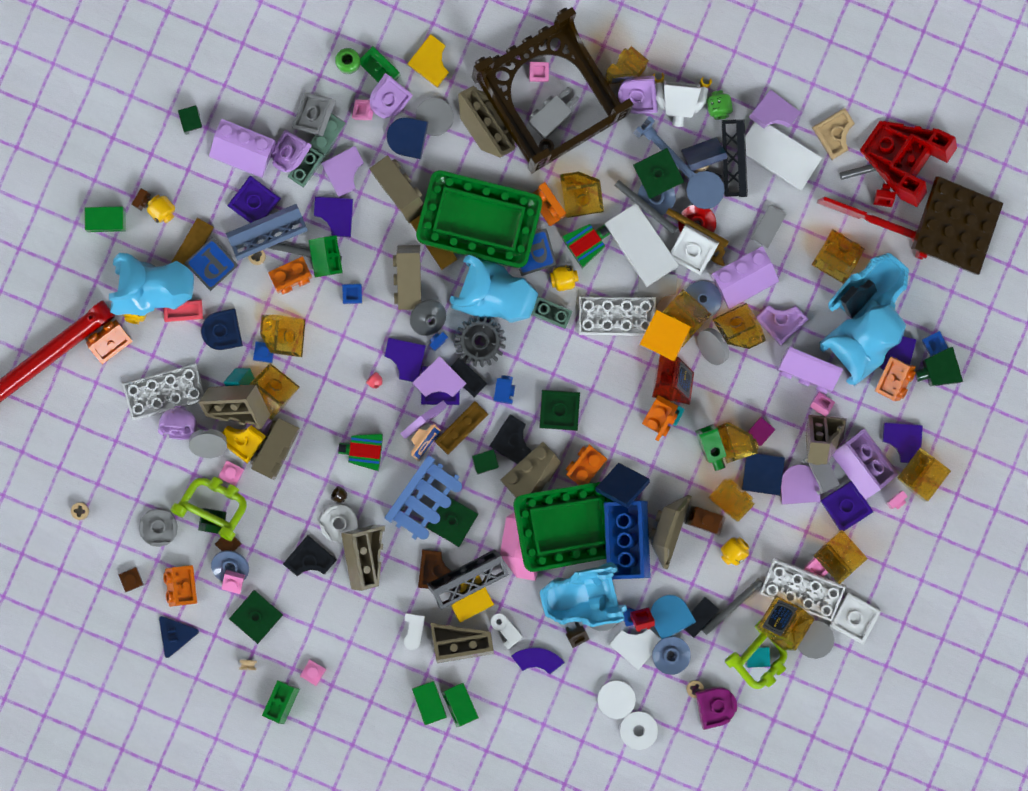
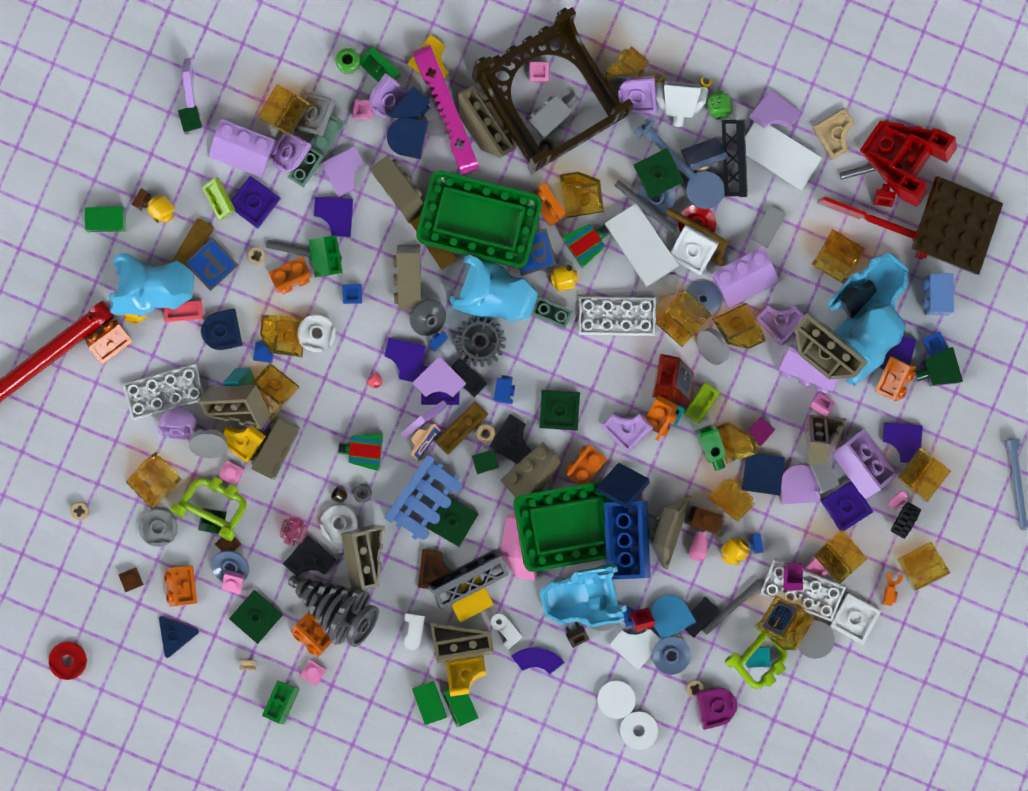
(56, 660): none -> red tile
(153, 480): none -> clear yellow slope
(188, 81): none -> lavender tile
(218, 198): none -> lime plate
(265, 229): sand blue fence -> none
(283, 110): none -> clear yellow slope
(293, 531): none -> clear pink head
(305, 336): none -> white tile
(311, 635): none -> orange bracket
(338, 609): none -> dark grey plant
(367, 493): none -> flat silver plate
(410, 106): none -> dark blue slope
(426, 62): none -> dark pink gear
(463, 673): none -> yellow tile
(485, 427): none -> tan plate
(627, 431): none -> lavender tile
(665, 335): light orange tile -> none
(698, 547): none -> bright pink cone
(701, 403): none -> lime plate
(756, 543): none -> blue plate
(793, 576): none -> magenta panel
(827, 350): none -> dark tan wedge
(890, 594): none -> orange plate
(905, 520): none -> black tyre
(923, 566): none -> clear yellow brick
(938, 294): none -> medium blue brick
(1013, 445): none -> sand blue piece

